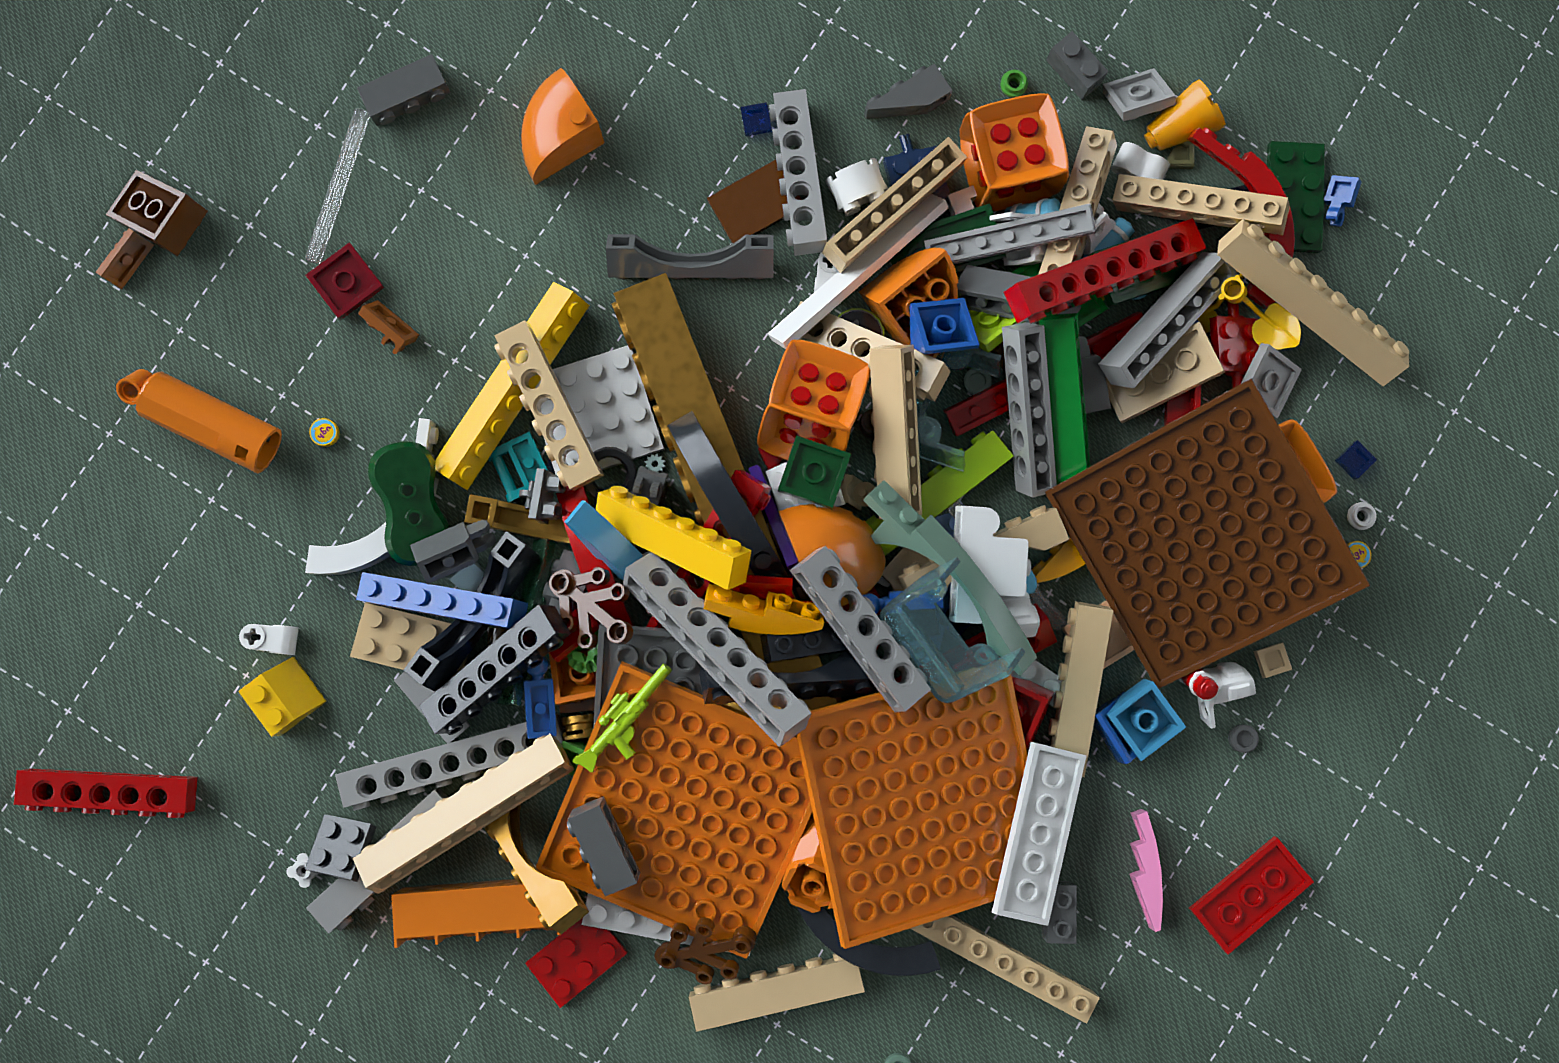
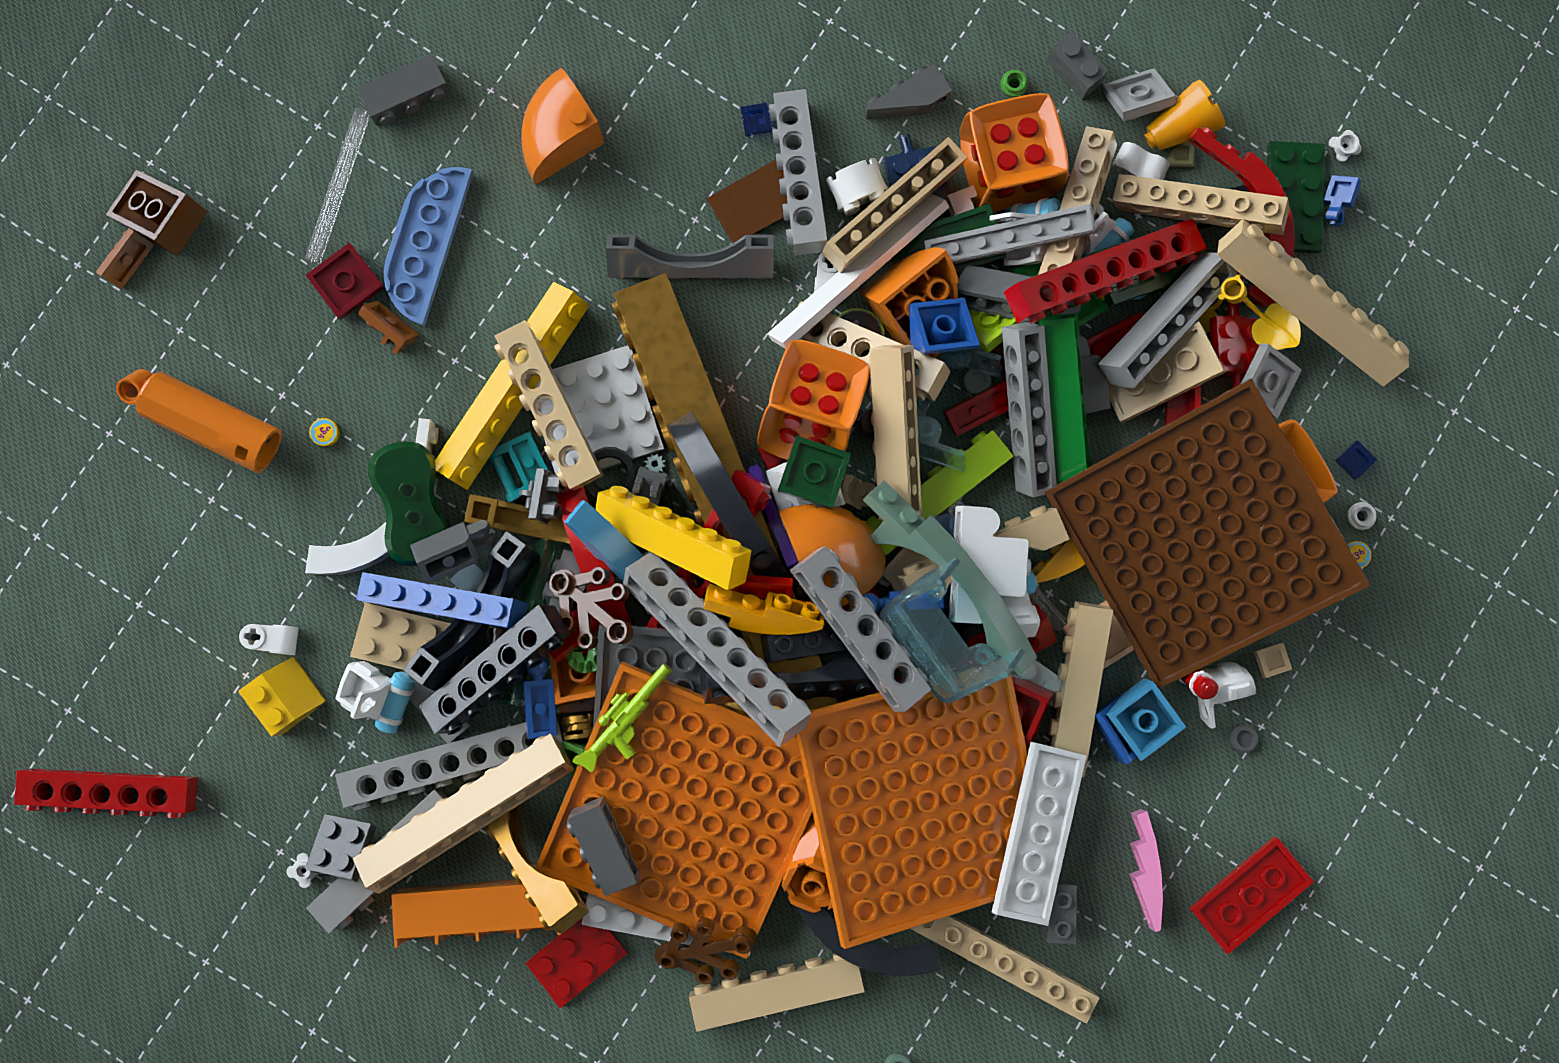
(375, 696): none -> white piece
(424, 240): none -> medium blue plate
(1352, 142): none -> white plate

